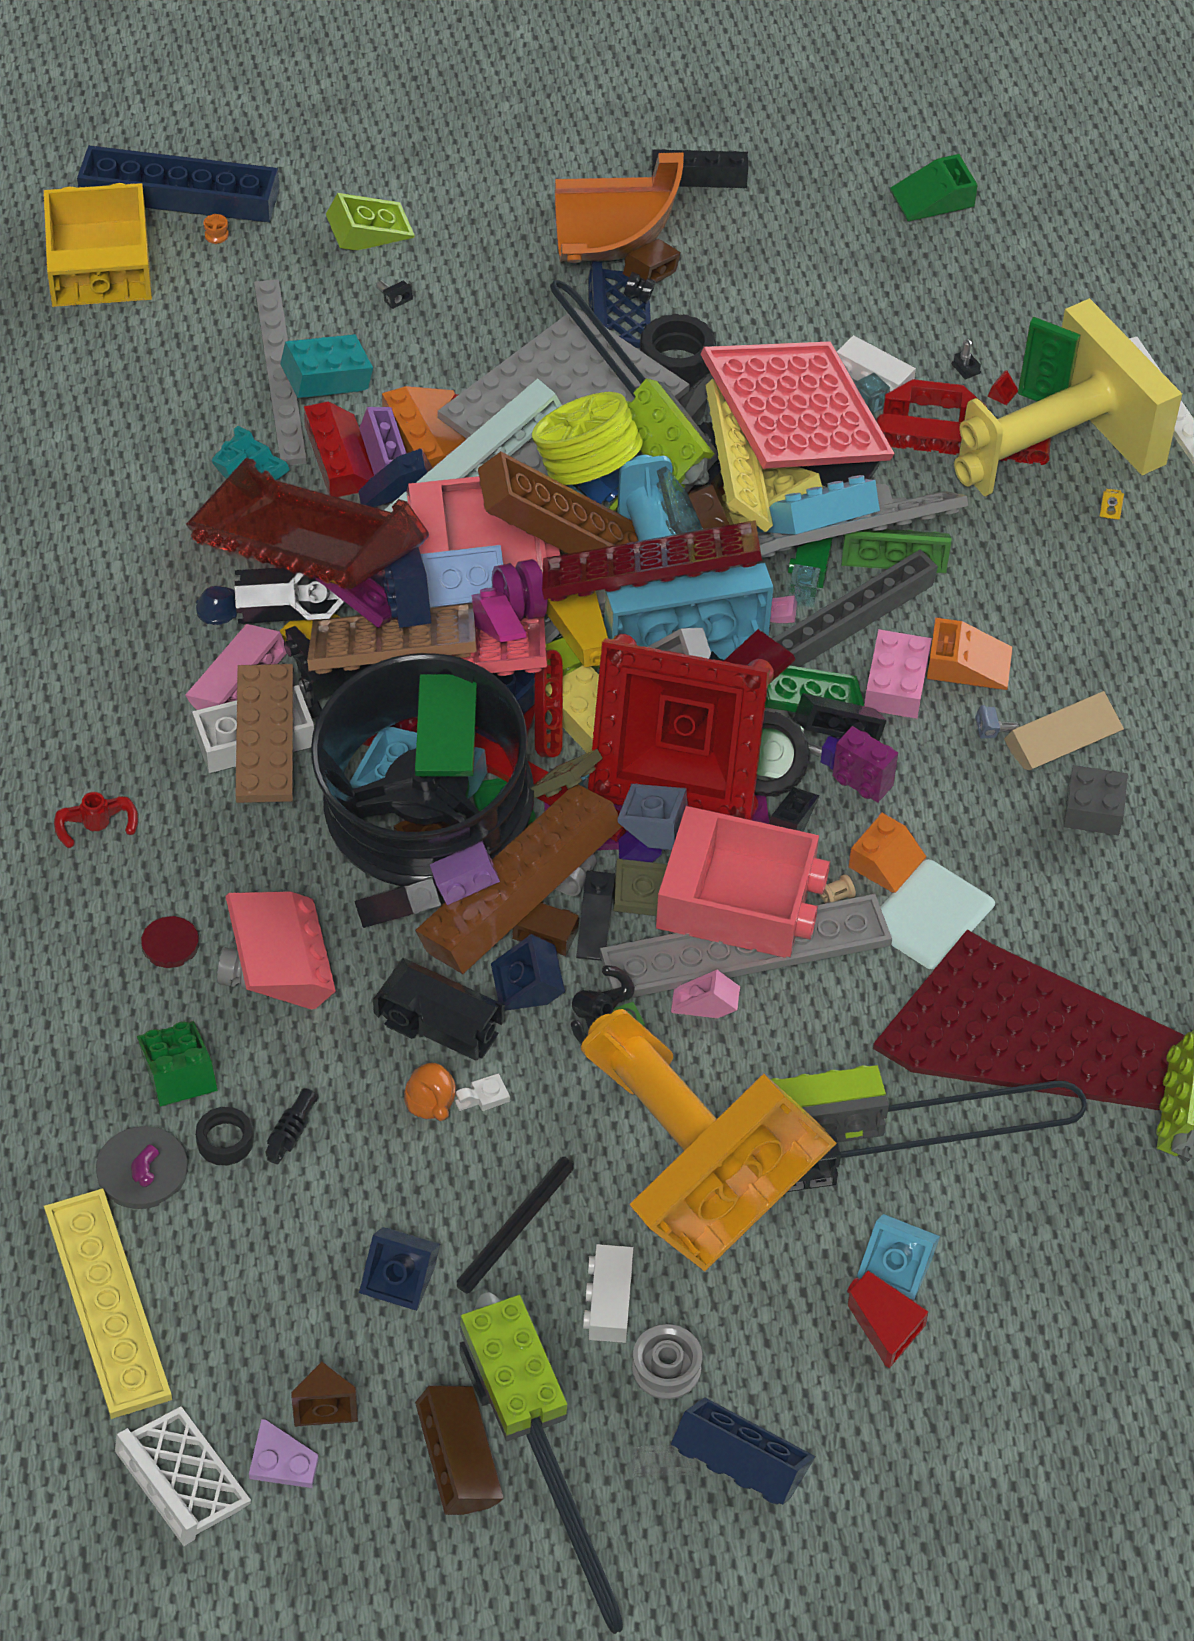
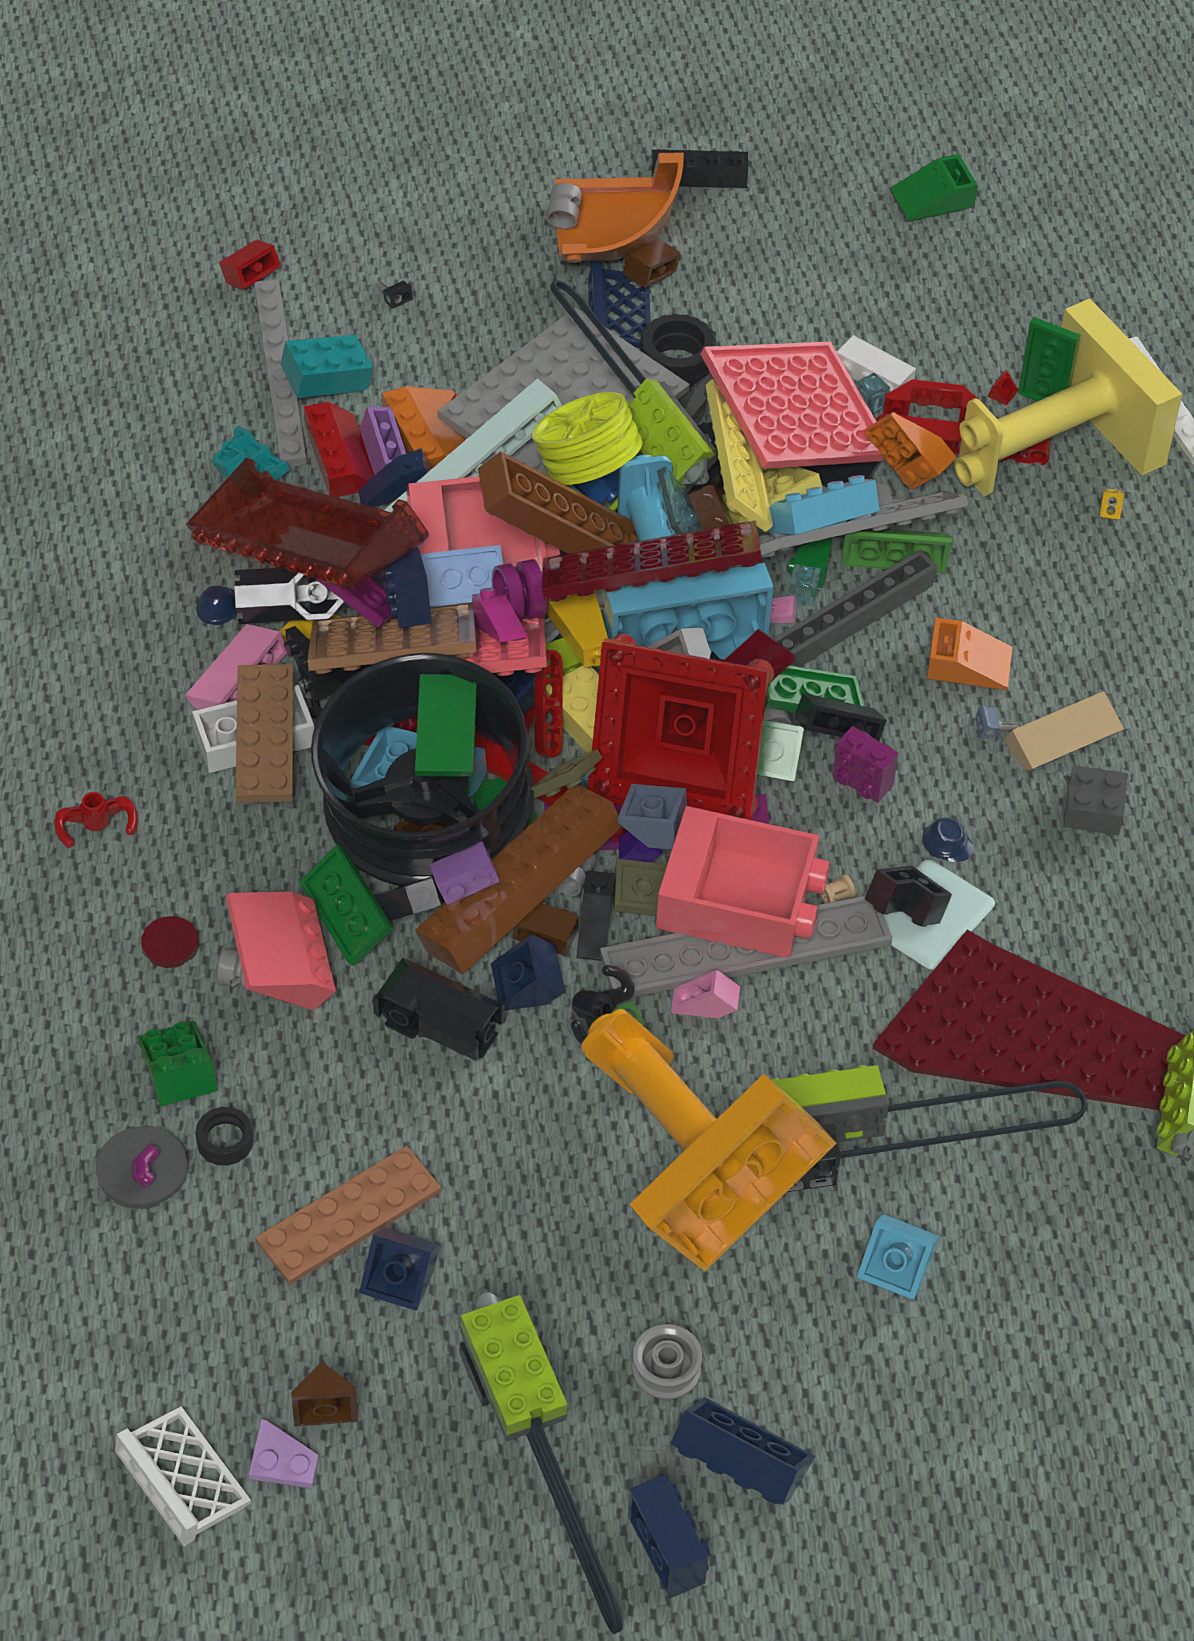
(97, 244): yellow brick -> none
(107, 1304): light yellow plate -> none
(186, 182): dark blue brick -> none
(216, 228): orange wheel -> none
(249, 264): none -> red brick
(290, 1126): black hinge -> none
(346, 905): none -> green tile
(348, 1215): none -> nougat plate
(367, 222): lime slope -> none
(430, 1092): orange piece -> none
(458, 1449): reddish brown brick -> none
(484, 1092): white plate -> none
(515, 1225): black axle -> none
(564, 206): none -> light grey wheel
(609, 1293): white brick -> none
(645, 288): black wheel -> none
(668, 1535): none -> dark blue brick
(795, 810): black slope -> none
(800, 761): black tyre -> none
(826, 752): dark purple piece -> none
(885, 1316): red slope -> none
(886, 853): orange slope -> none
(897, 673): bright pink brick -> none
(909, 892): none -> black brick
(910, 449): none -> orange slope
(947, 840): none -> dark blue hat
(965, 362): black piece -> none

